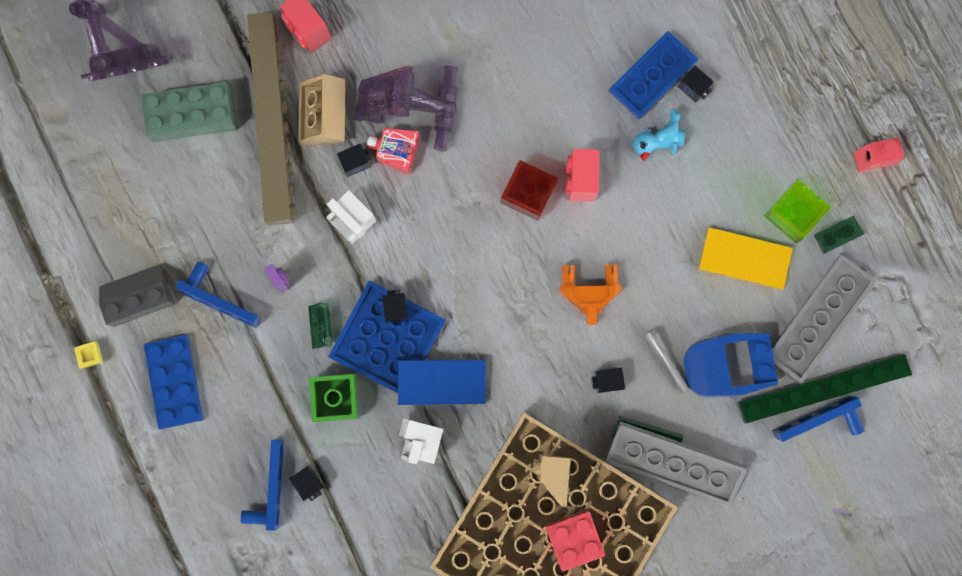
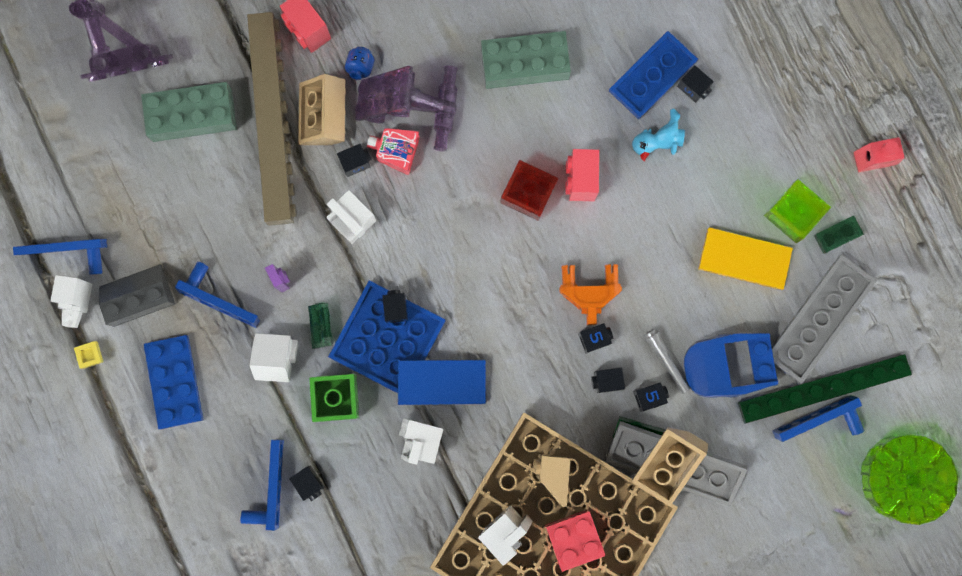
(72, 298): none -> white hinge
(92, 246): none -> blue piece
(273, 357): none -> white plate
(359, 63): none -> blue head
(504, 534): none -> white plate
(525, 60): none -> sand green brick
(596, 338): none -> black brick
(651, 396): none -> black brick
(671, 464): none -> tan slope
(931, 479): none -> clear neon green brick

